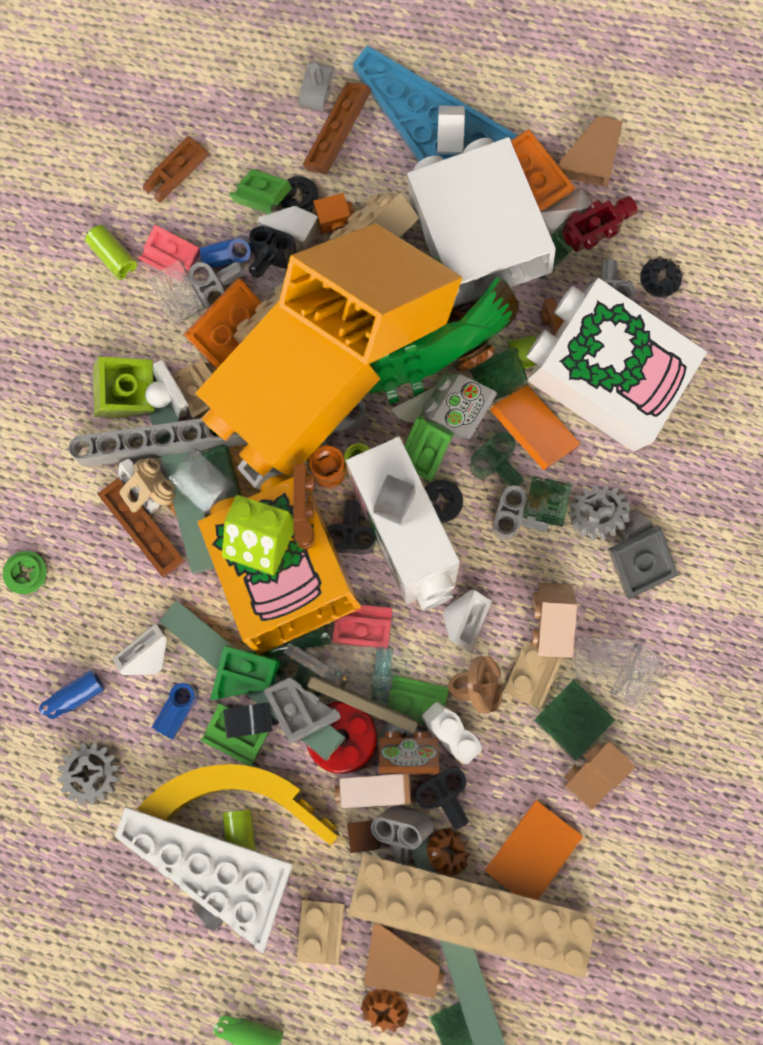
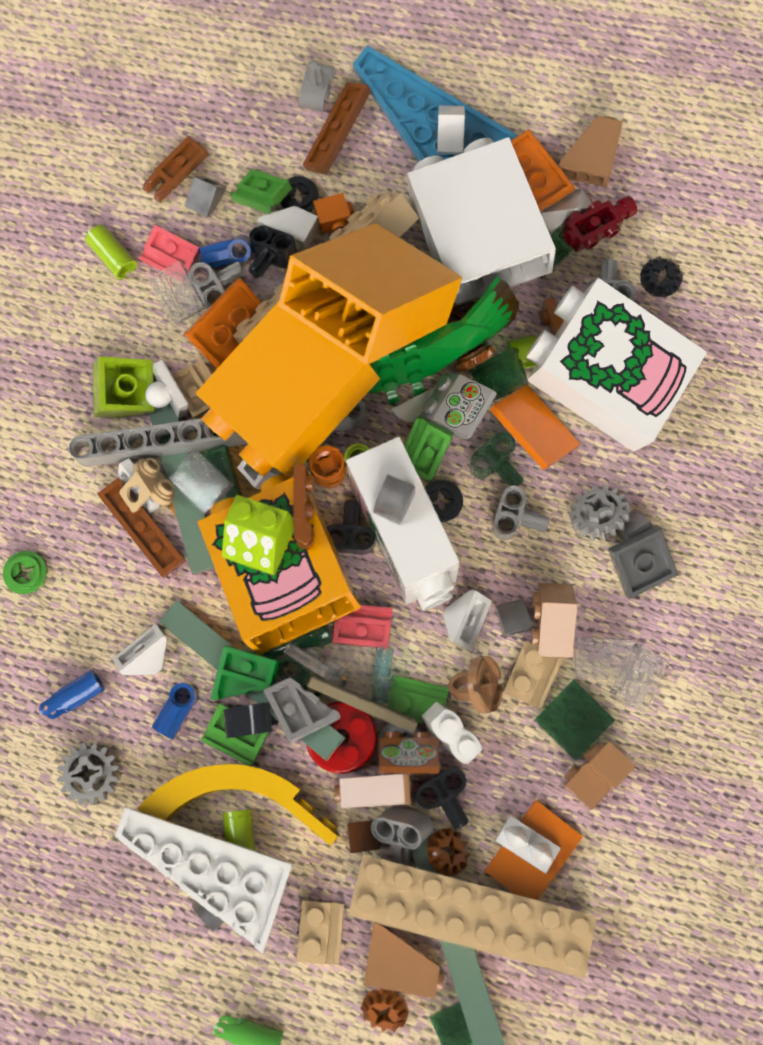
(204, 195): none -> flat silver brick
(513, 617): none -> flat silver brick
(527, 844): none -> white tile
(548, 501): clear green plate -> none

